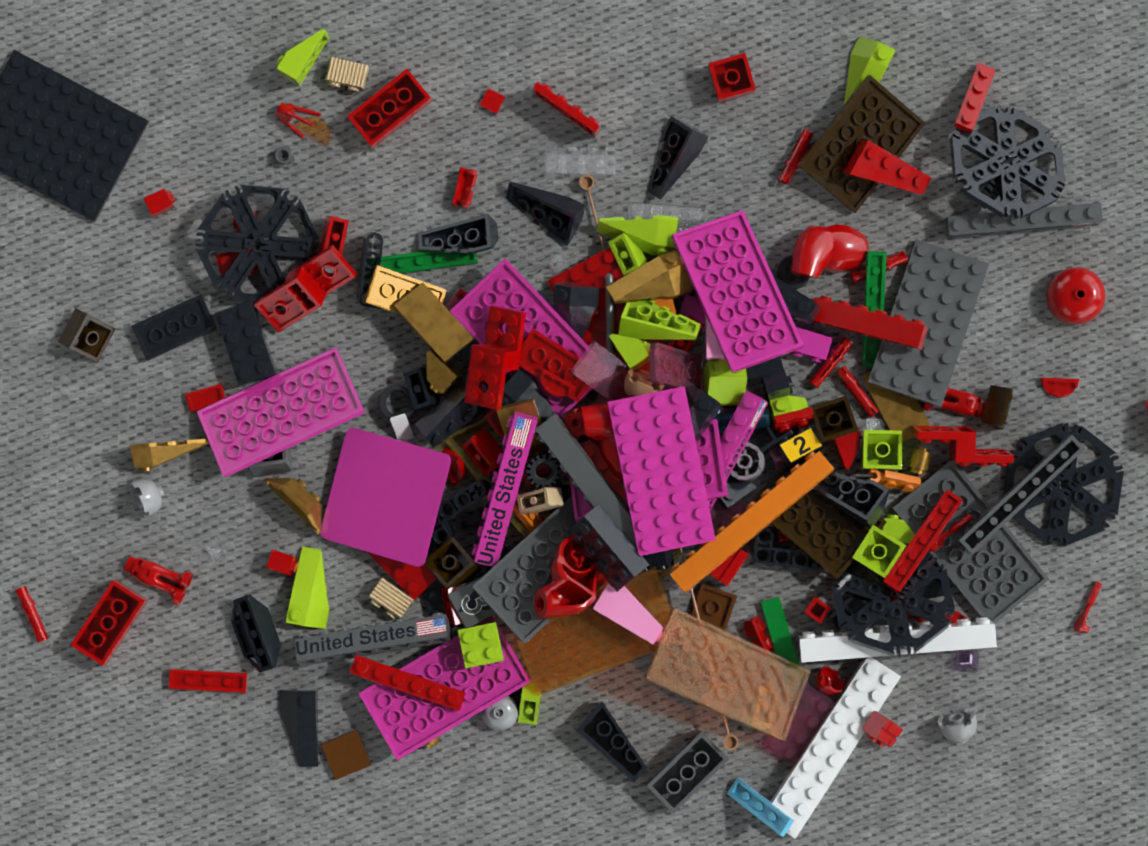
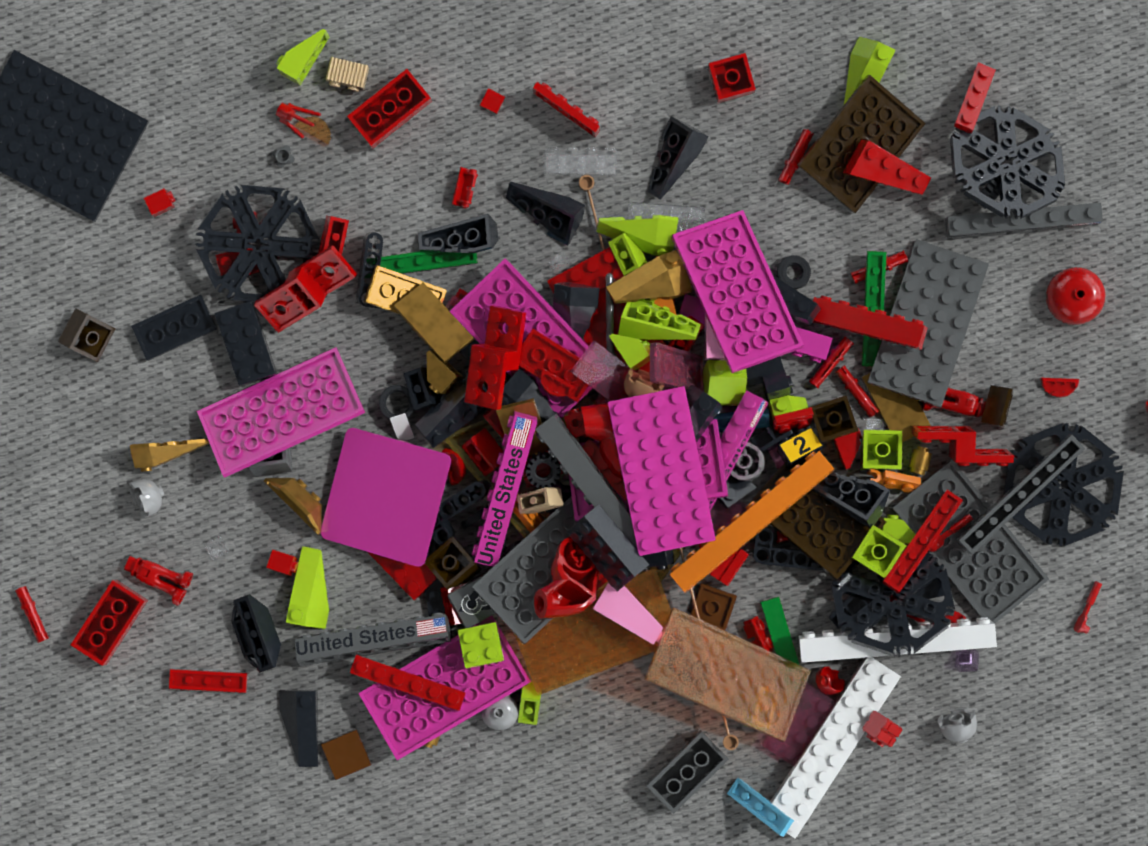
(204, 397): red tile -> none
(391, 598): tan brick -> none
(610, 741): black wedge -> none
(817, 609): red brick -> none
(828, 248): red piece -> none

